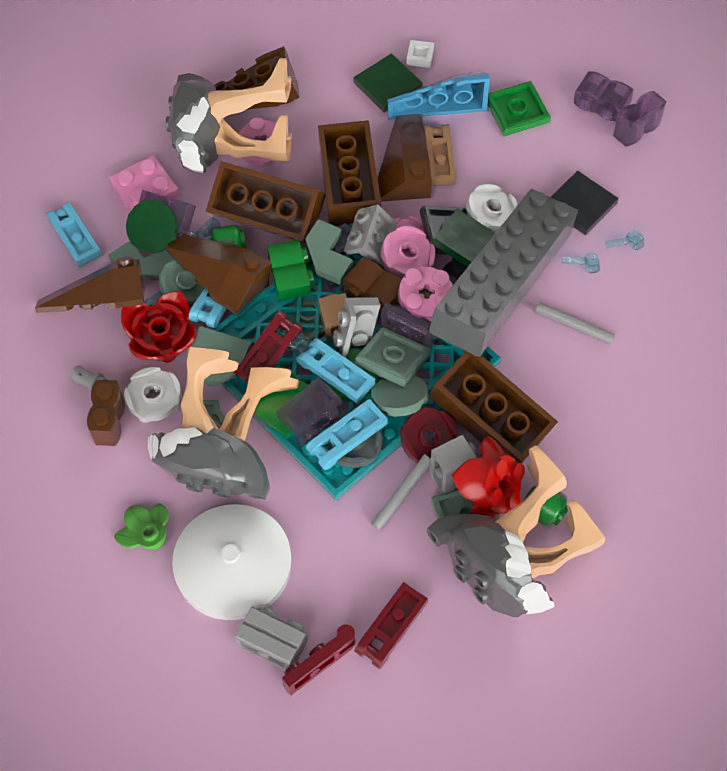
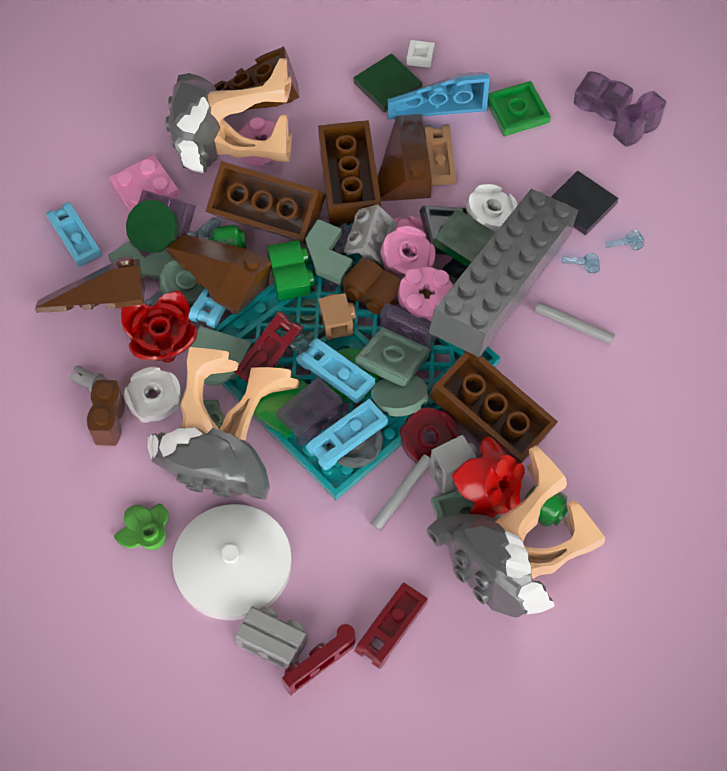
(355, 323): light grey bracket -> none

